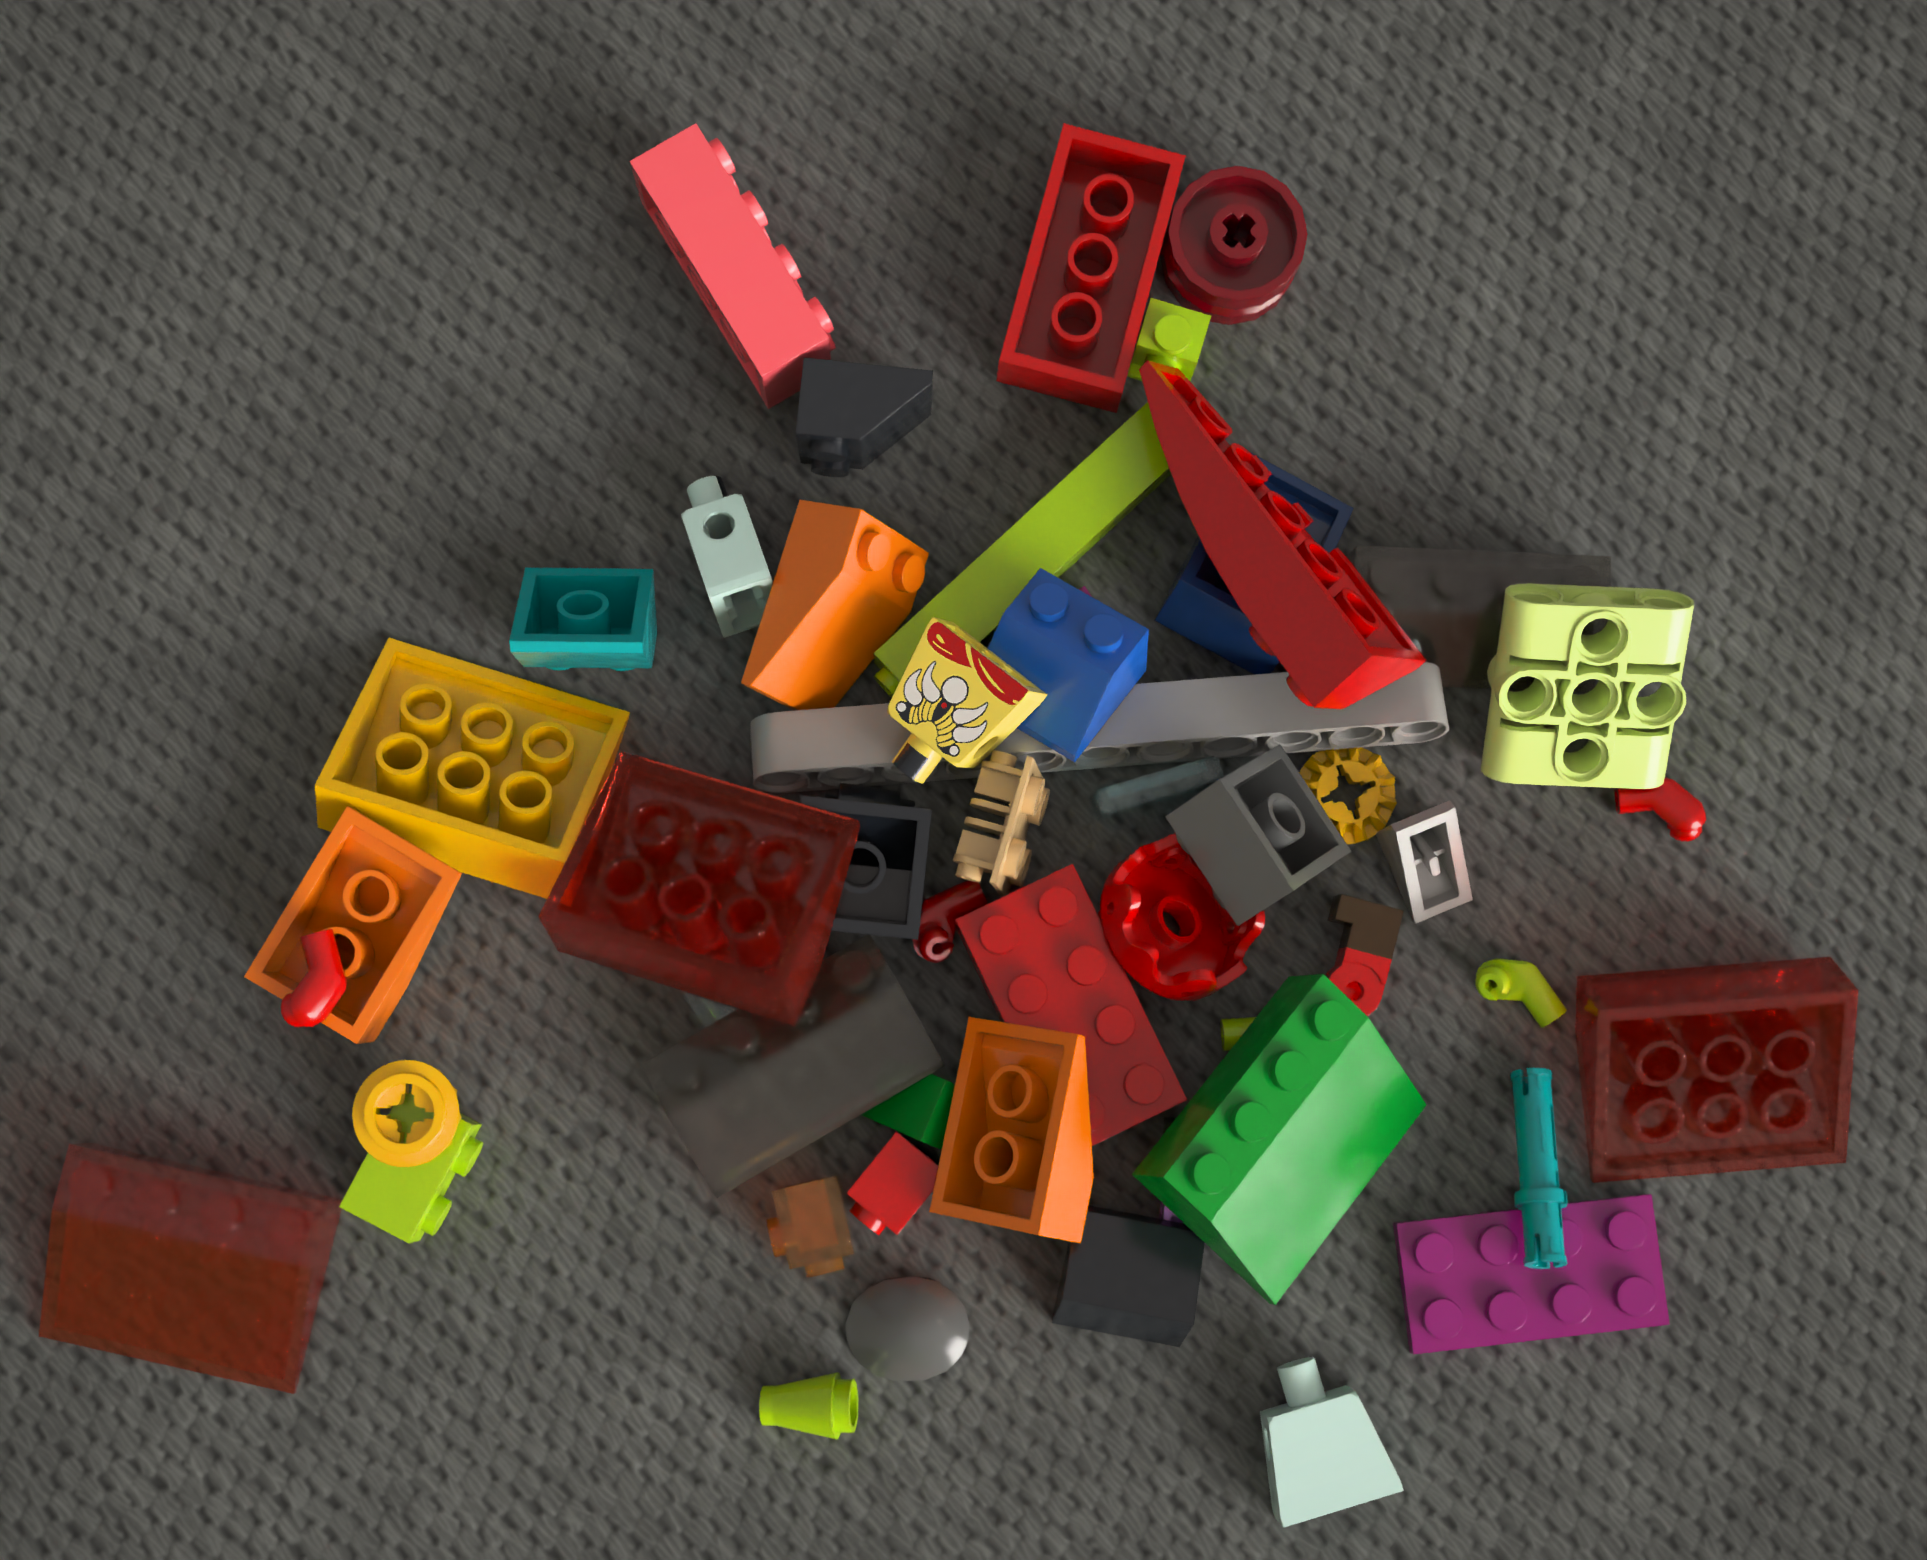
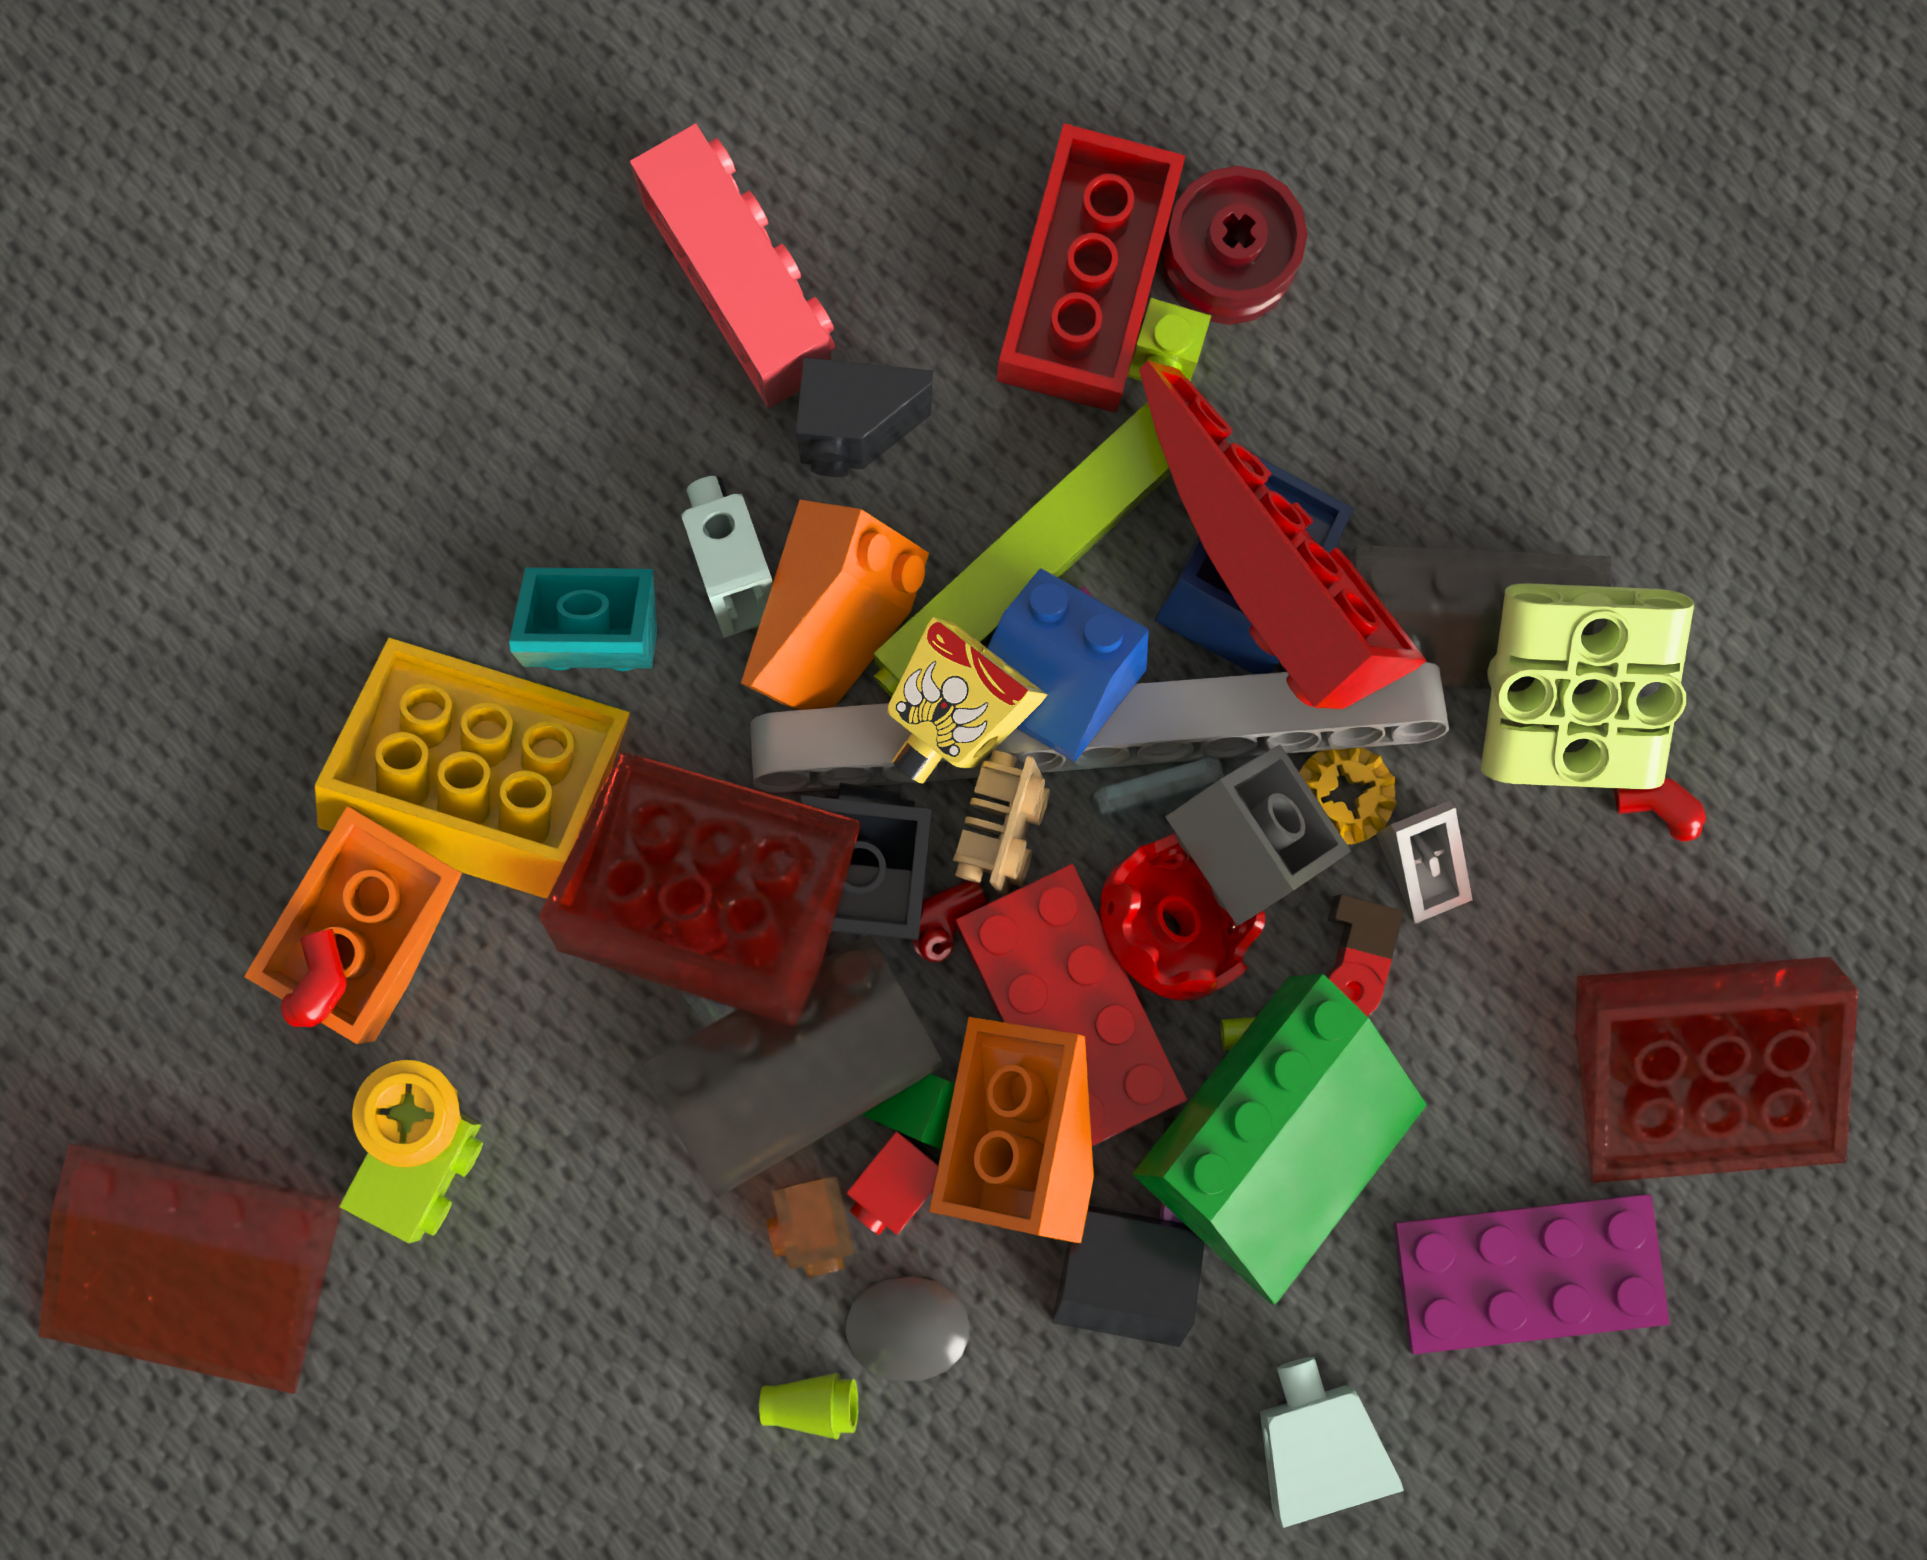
(1519, 982): lime arm -> none
(1540, 1190): teal pin -> none

